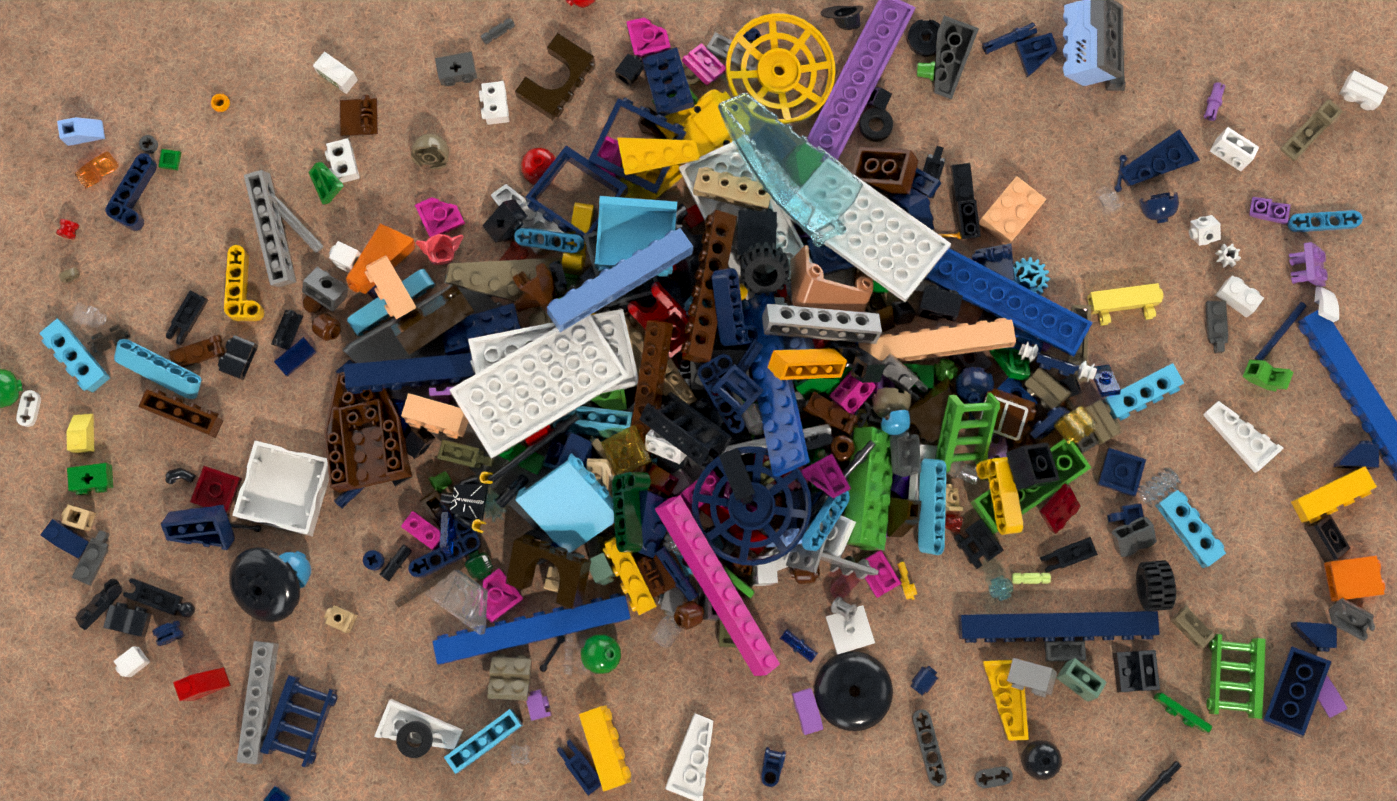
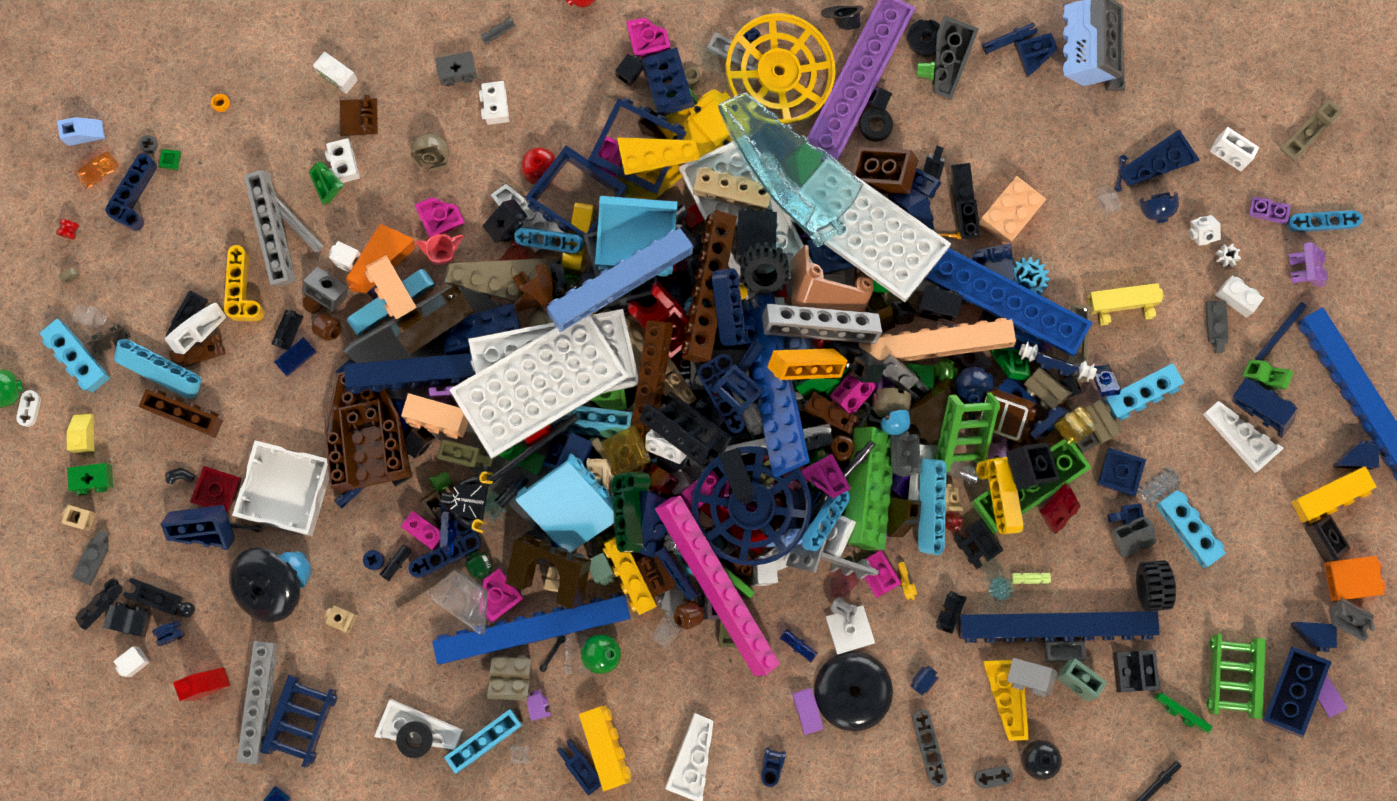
(65, 538): dark blue slope -> none
(195, 328): none -> white slope
(237, 357): black brick -> none
(551, 101): dark brown arch -> none
(704, 64): dark pink plate -> none
(803, 576): reddish brown head -> none
(953, 606): none -> black hinge
(1071, 554): black hinge -> none
(1192, 627): dark tan hinge -> none
(1214, 101): medium lavender pin -> none
(1265, 405): none -> dark blue wedge
(1327, 304): white slope -> none
(1363, 91): white brick -> none

